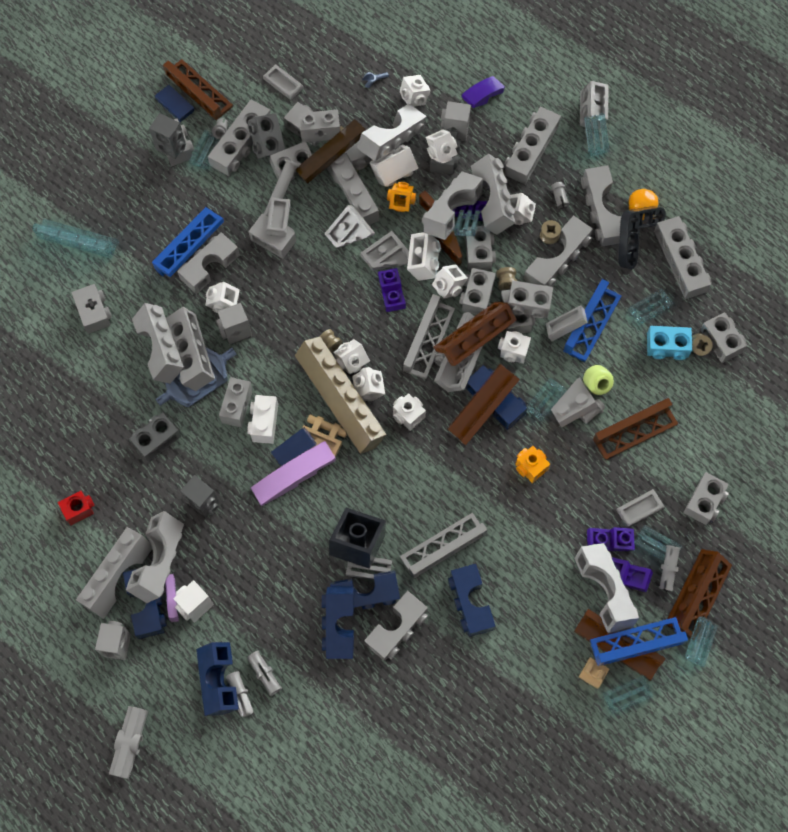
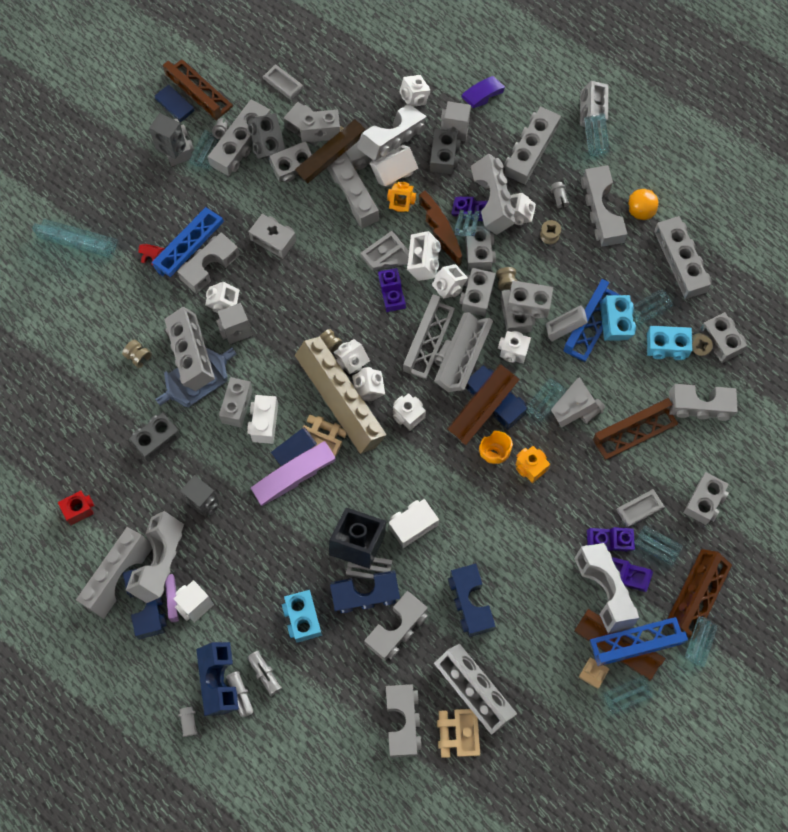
(96, 318): light grey brick -> none
(113, 640): light grey brick -> none
(127, 742): light grey piece -> none
(135, 352): none -> dark tan wheel
(149, 250): none -> red tile
(164, 359): light grey arch -> none
(188, 721): none -> light grey pin
(278, 216): light grey tile -> none
(283, 182): light grey pin -> none
(306, 615): none -> medium azure brick
(338, 642): dark blue arch -> none
(348, 228): light grey wing -> none
(371, 78): sand blue hand -> none
(402, 699): none -> light grey arch
(413, 522): none -> white brick
(441, 146): white brick -> none
(446, 549): light grey fence -> none
(463, 191): light grey arch -> none
(466, 733): none -> tan plate
(475, 688): none -> light grey brick
(476, 332): reddish brown fence -> none
(503, 447): none -> light orange hair
(574, 236): light grey arch -> none
(598, 380): yellowish green head -> none
(612, 317): none -> medium azure brick
(630, 226): black beam -> none
(669, 567): light grey pin -> none
(685, 403): none -> light grey arch

